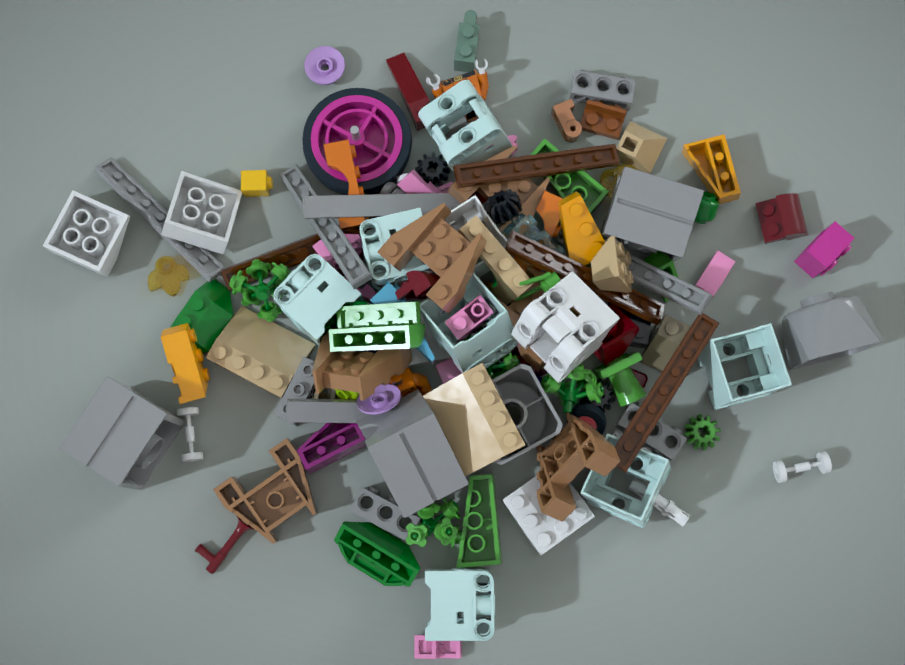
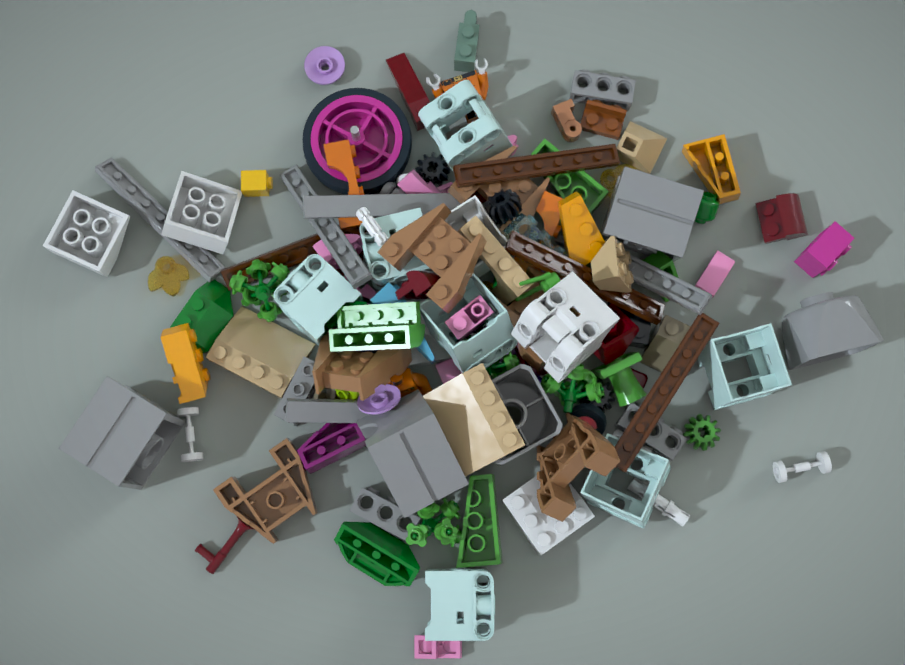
(371, 226): none -> white axle

